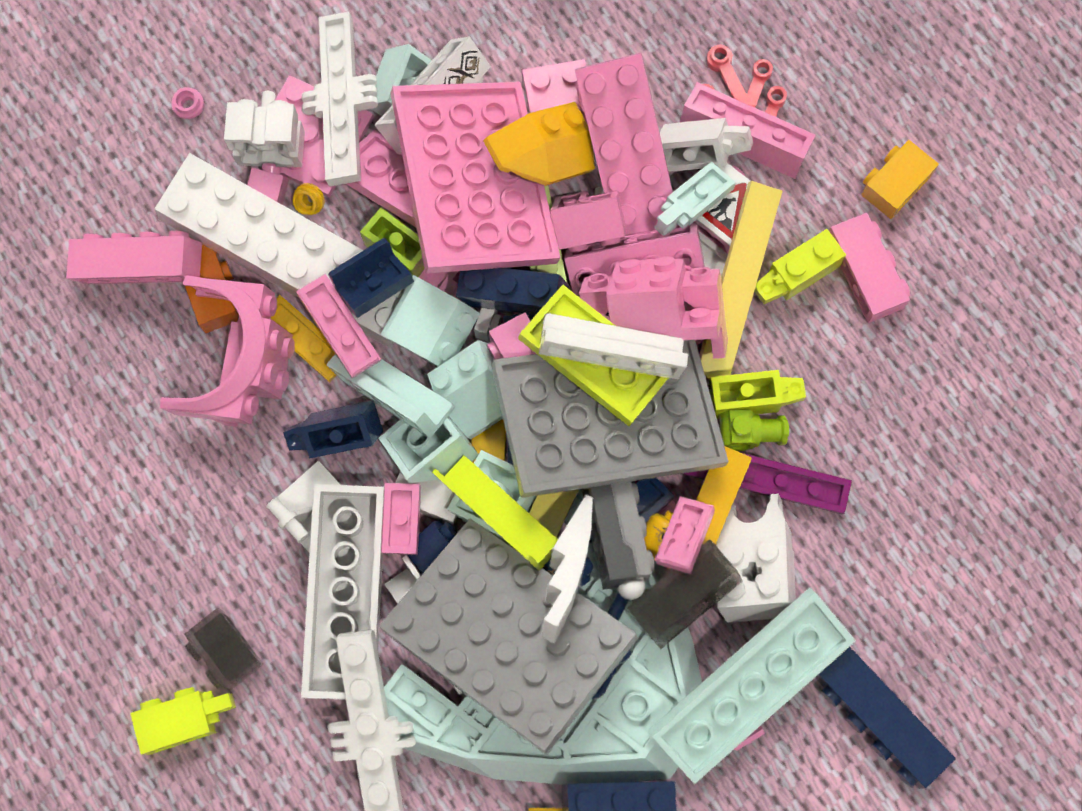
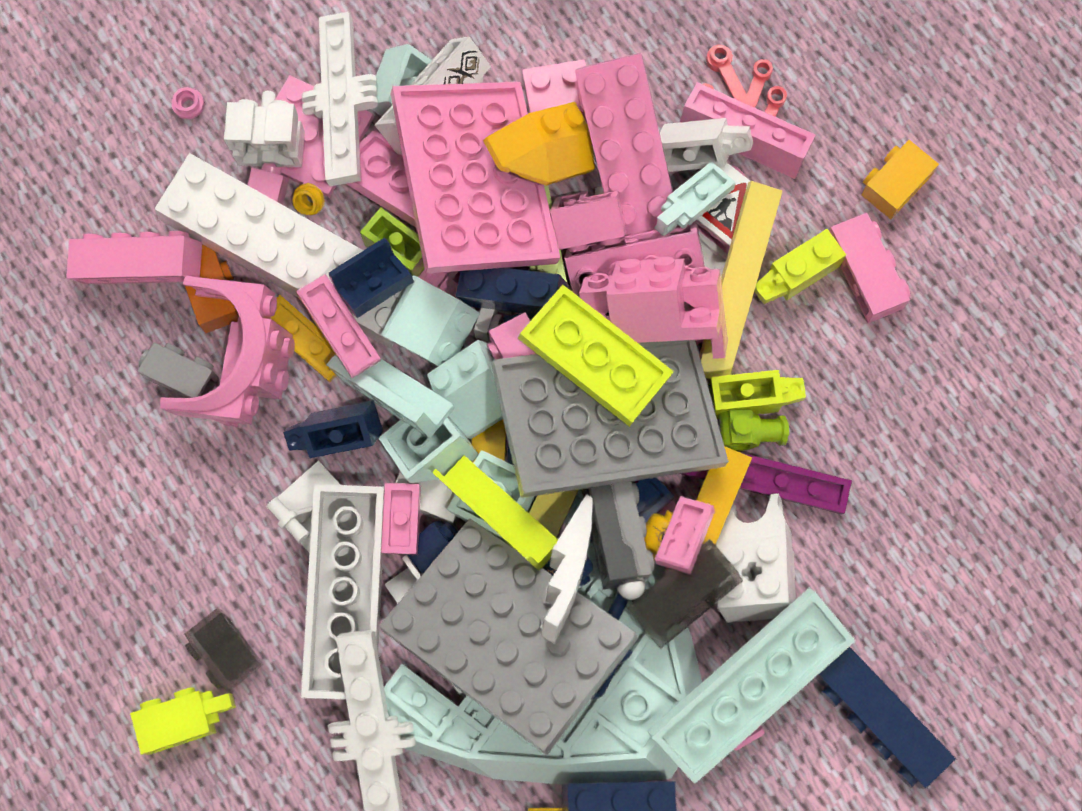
(177, 373): none -> light grey brick
(612, 346): white panel -> none

